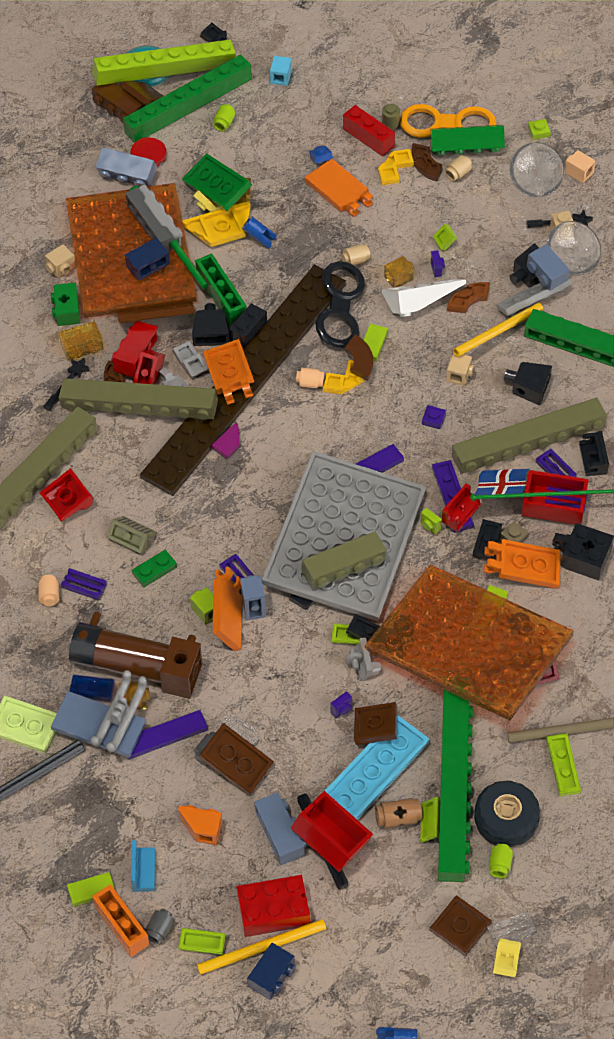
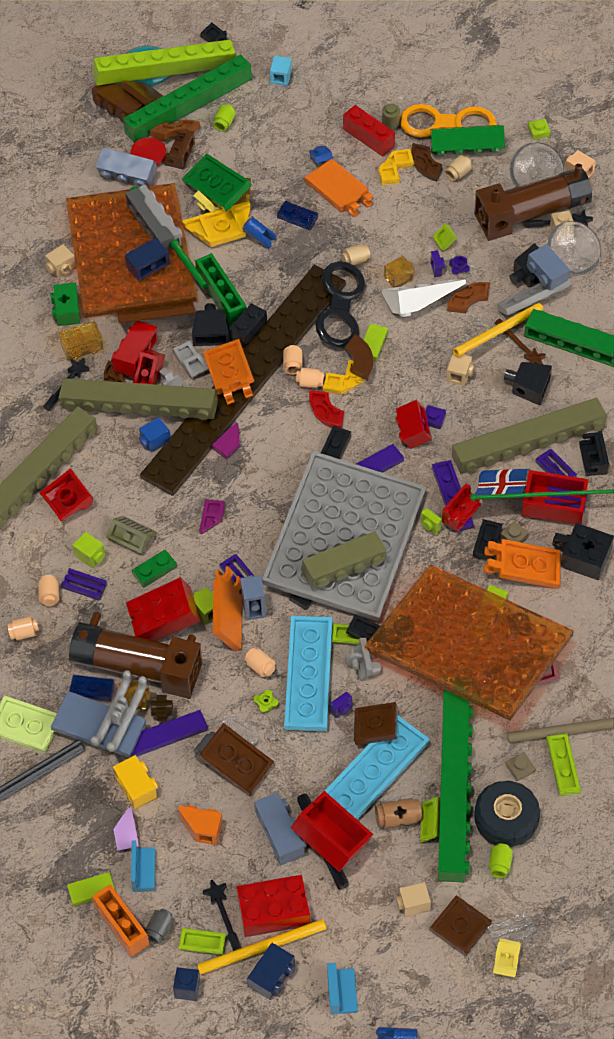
(23, 628): none -> light nougat brick
(89, 550): none -> lime brick
(125, 831): none -> lavender slope
(135, 782): none -> yellow brick
(154, 434): none -> blue brick
(161, 708): none -> dark brown gear
(163, 610): none -> red piece
(167, 130): none -> dark orange tile
(180, 149): none -> reddish brown hinge
(186, 984): none -> dark blue brick
(212, 514): none -> magenta tile
(216, 894): none -> black piece
(260, 662): none -> light nougat brick
(266, 706): none -> lime plate
(292, 359): none -> light nougat brick
(297, 215): none -> clear blue plate
(308, 673): none -> medium azure plate
(324, 410): none -> red tile
(336, 442): none -> black tile
(341, 990): none -> dark azure panel
(413, 424): none -> red brick
(413, 899): none -> tan brick
(459, 264): none -> dark purple plate
(501, 209): none -> reddish brown piece
(520, 766): none -> dark tan plate
(532, 357): none -> reddish brown piece

